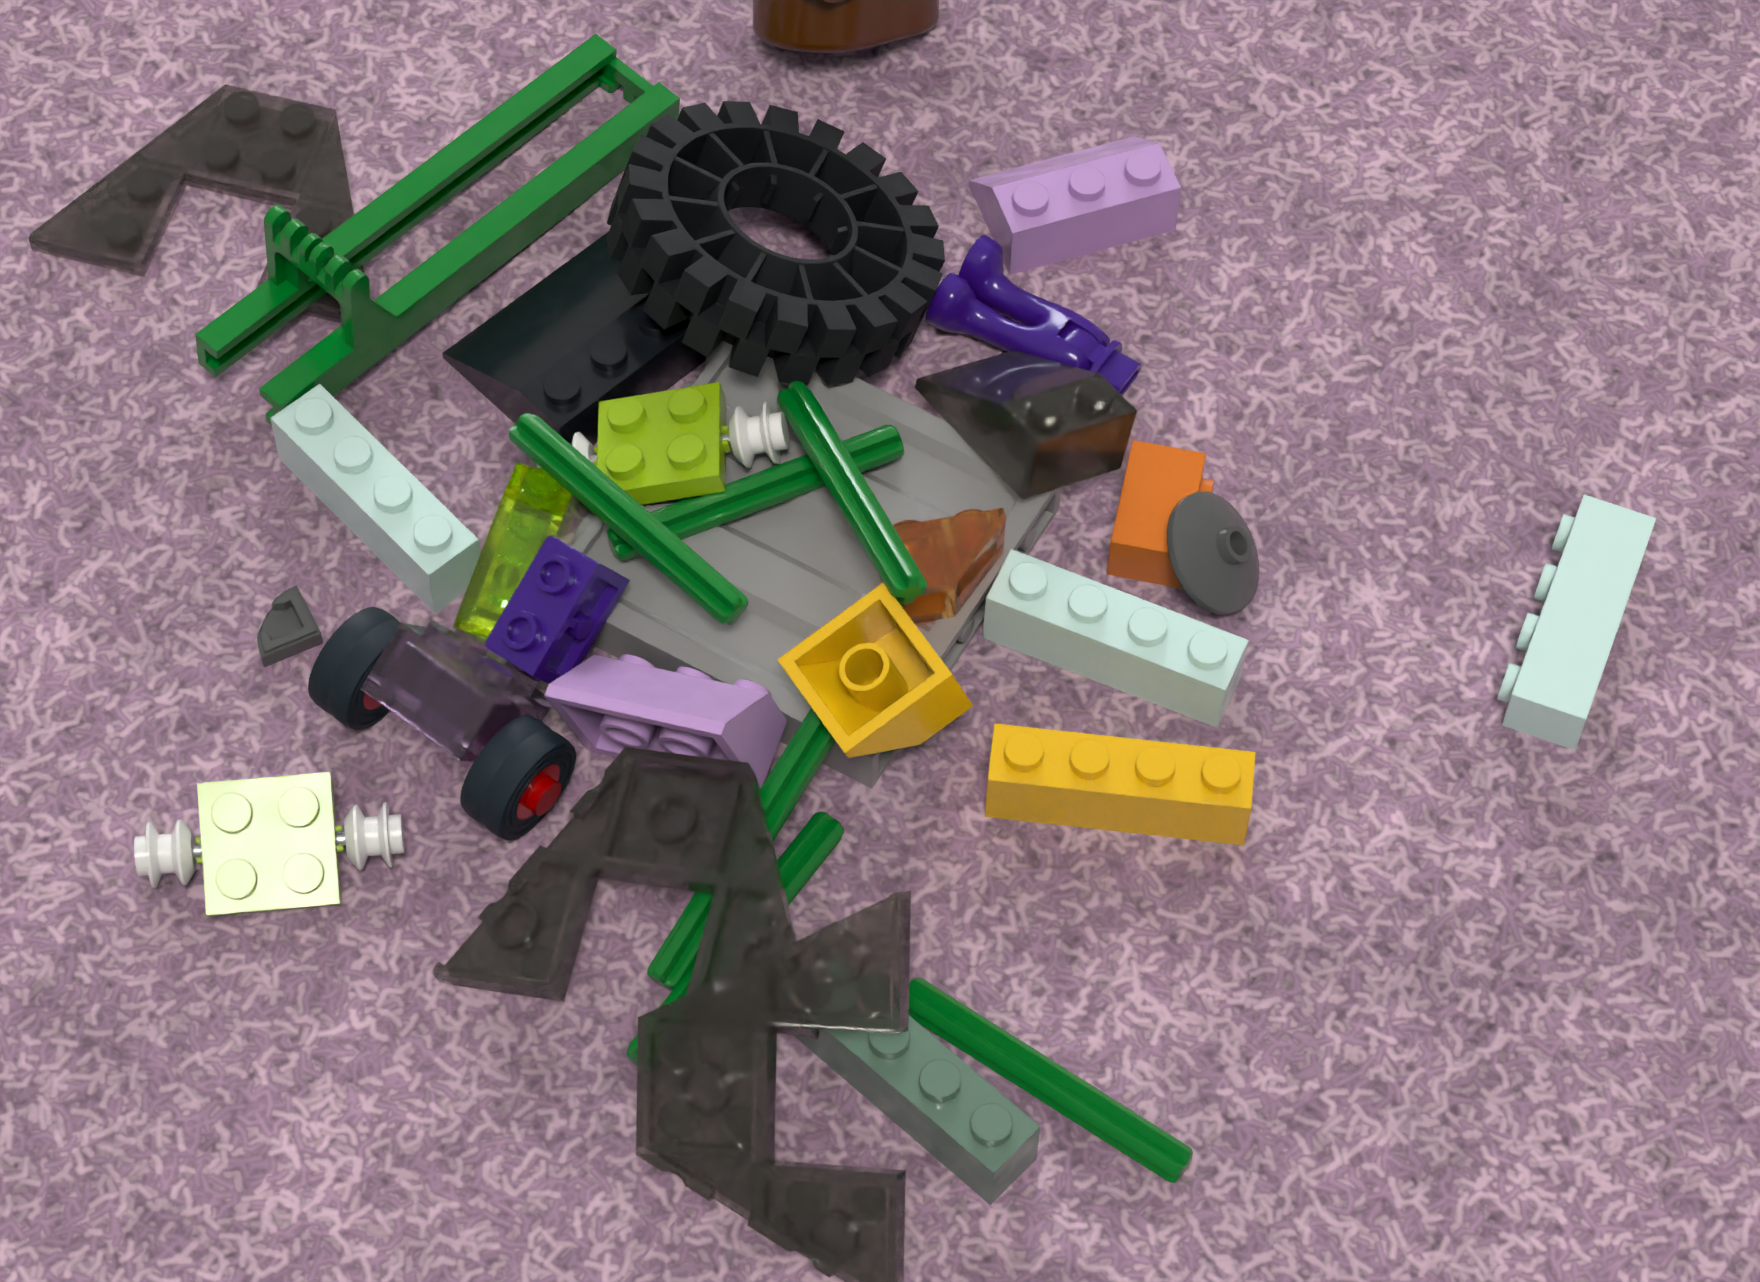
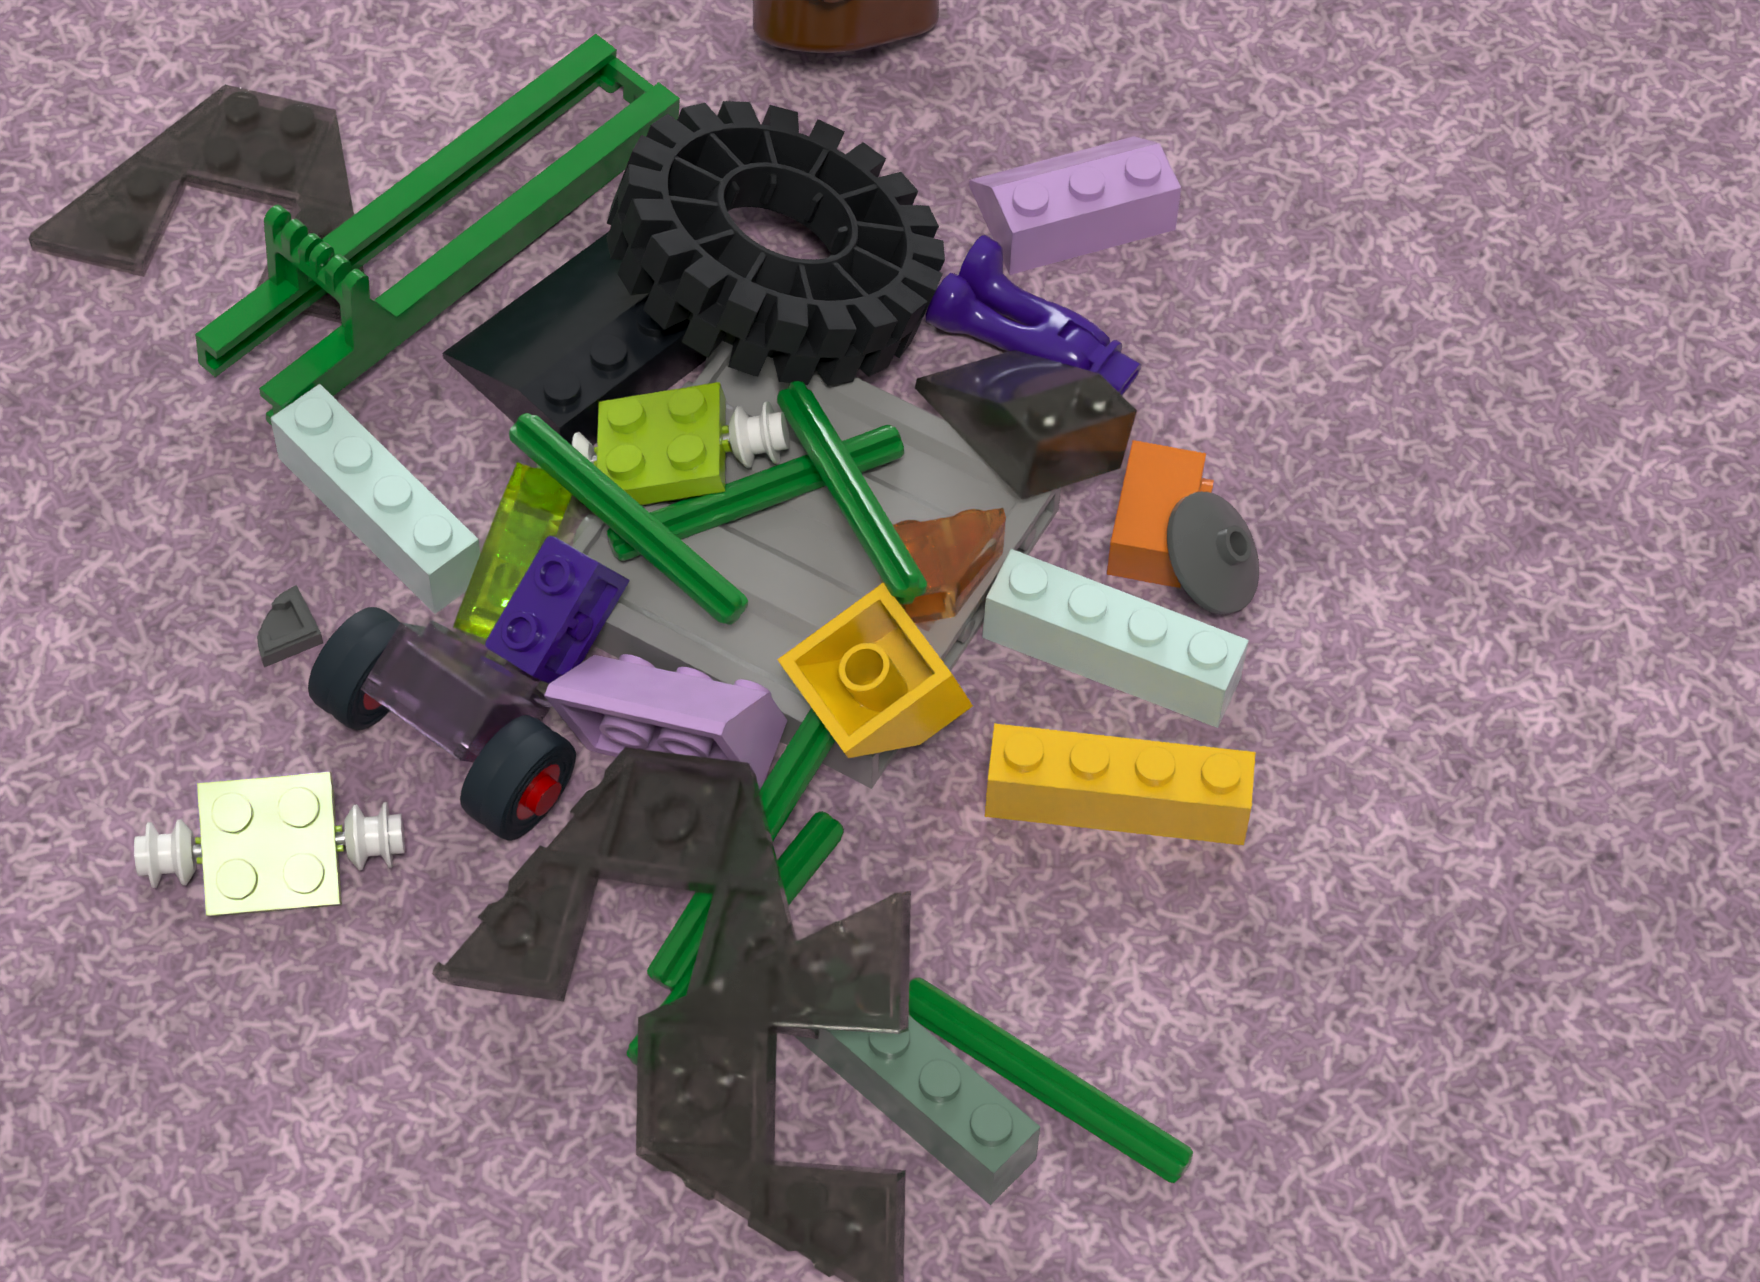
(1577, 623): light aqua brick -> none

